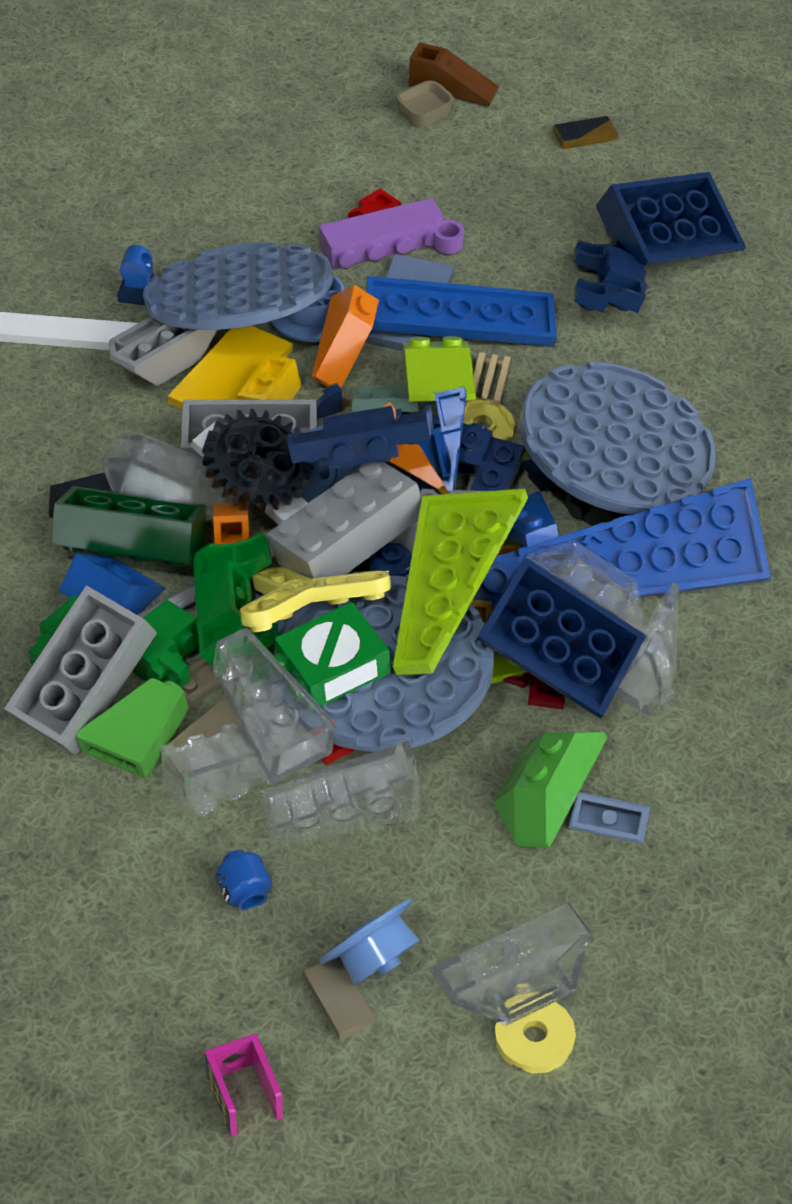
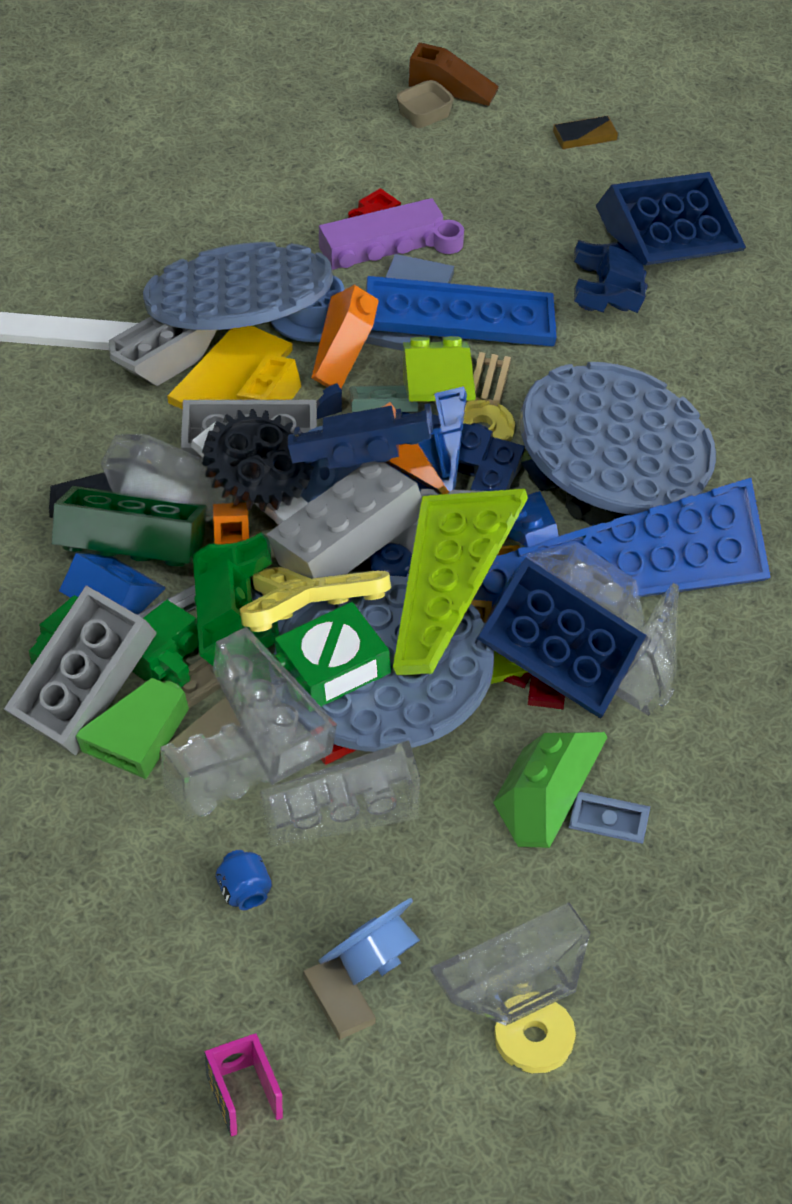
(136, 273): blue leg -> none

